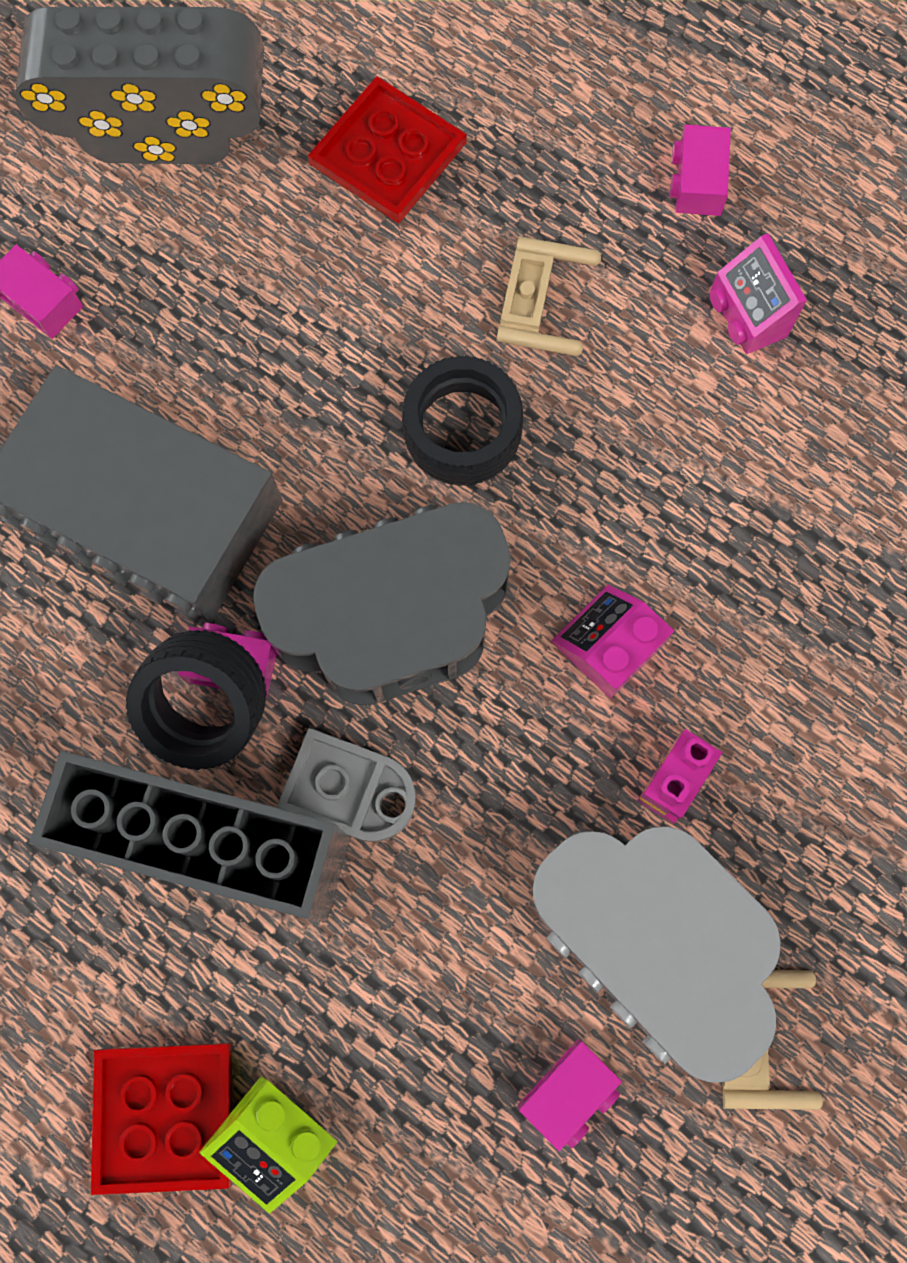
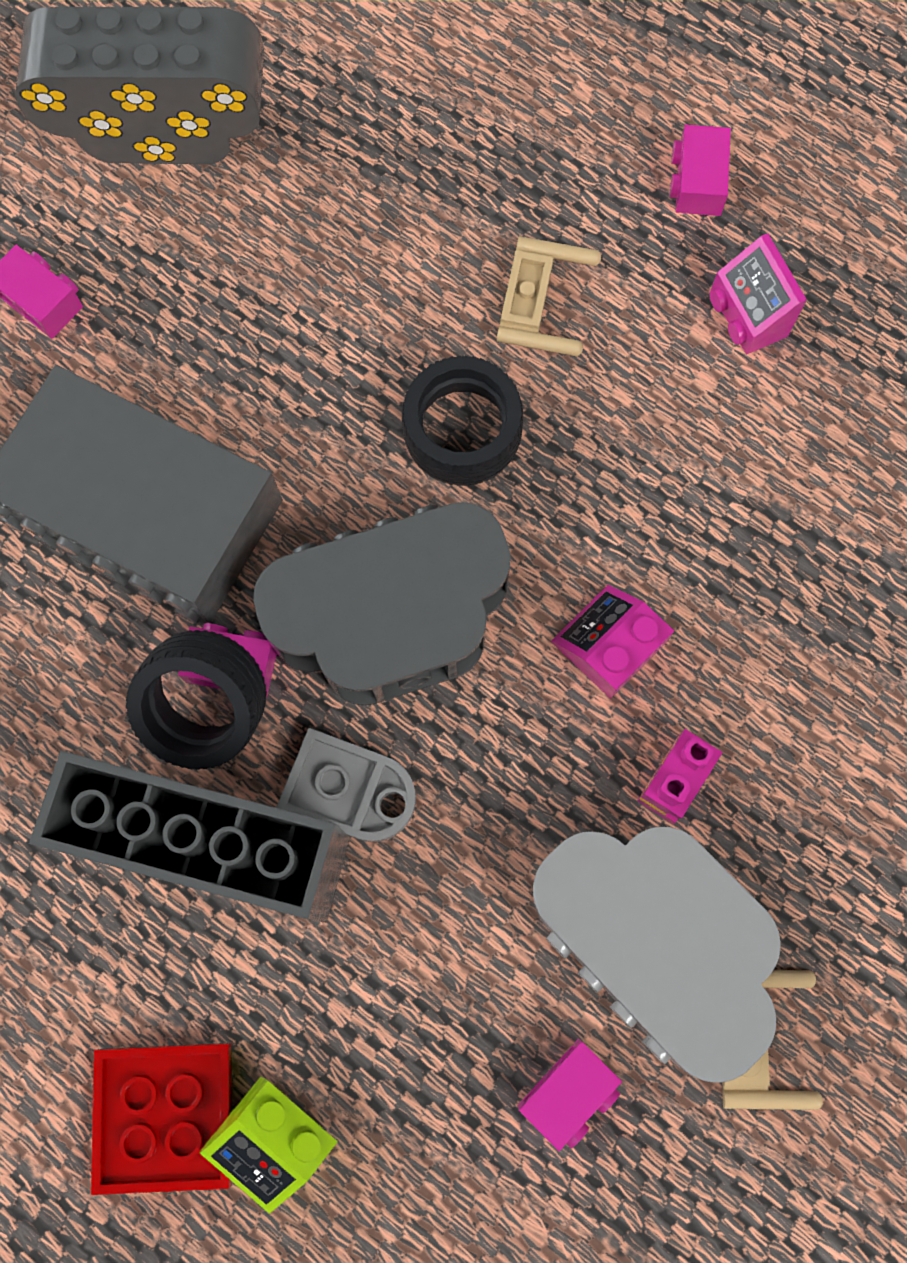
(387, 149): red plate -> none

